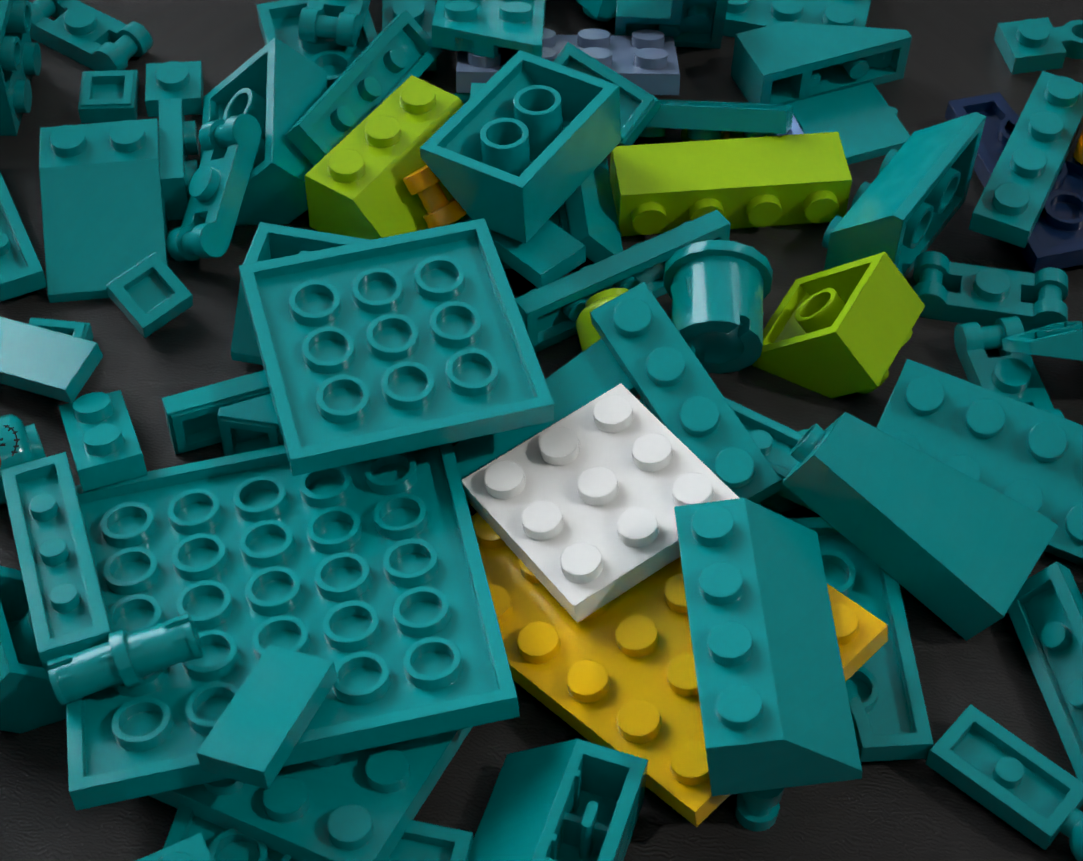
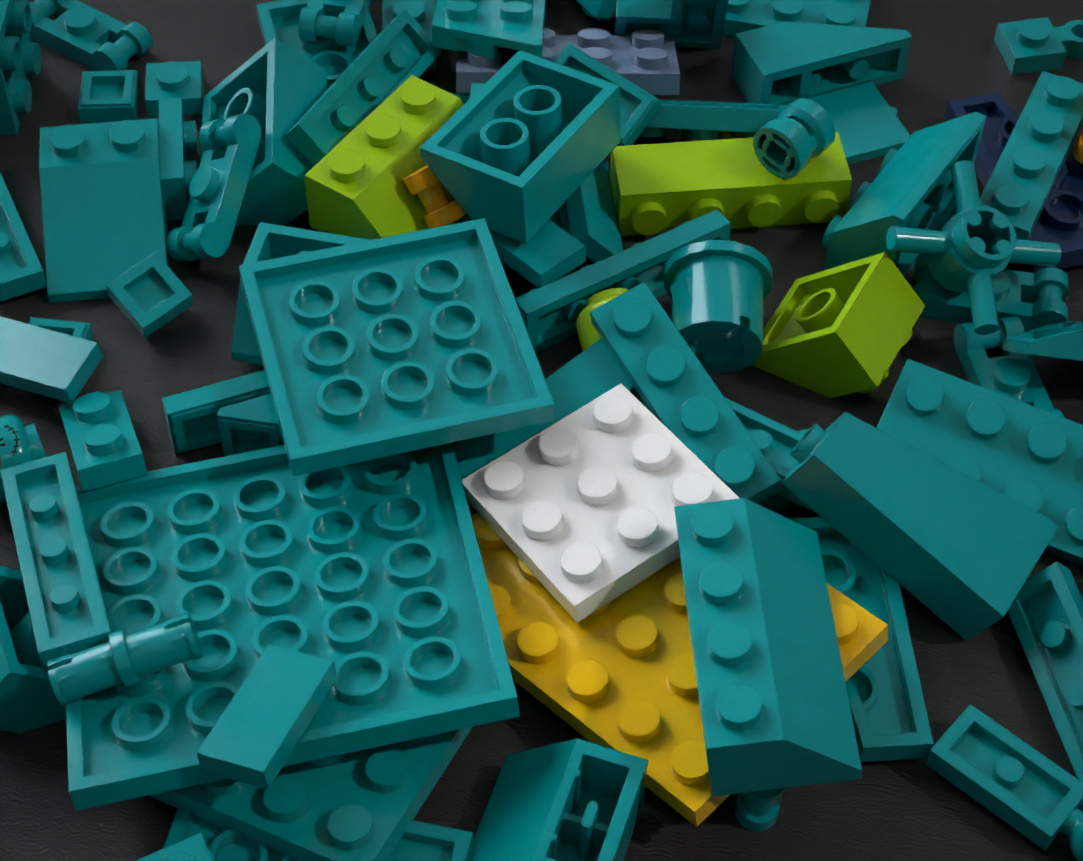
(794, 138): none -> teal wheel
(972, 248): none -> teal bar

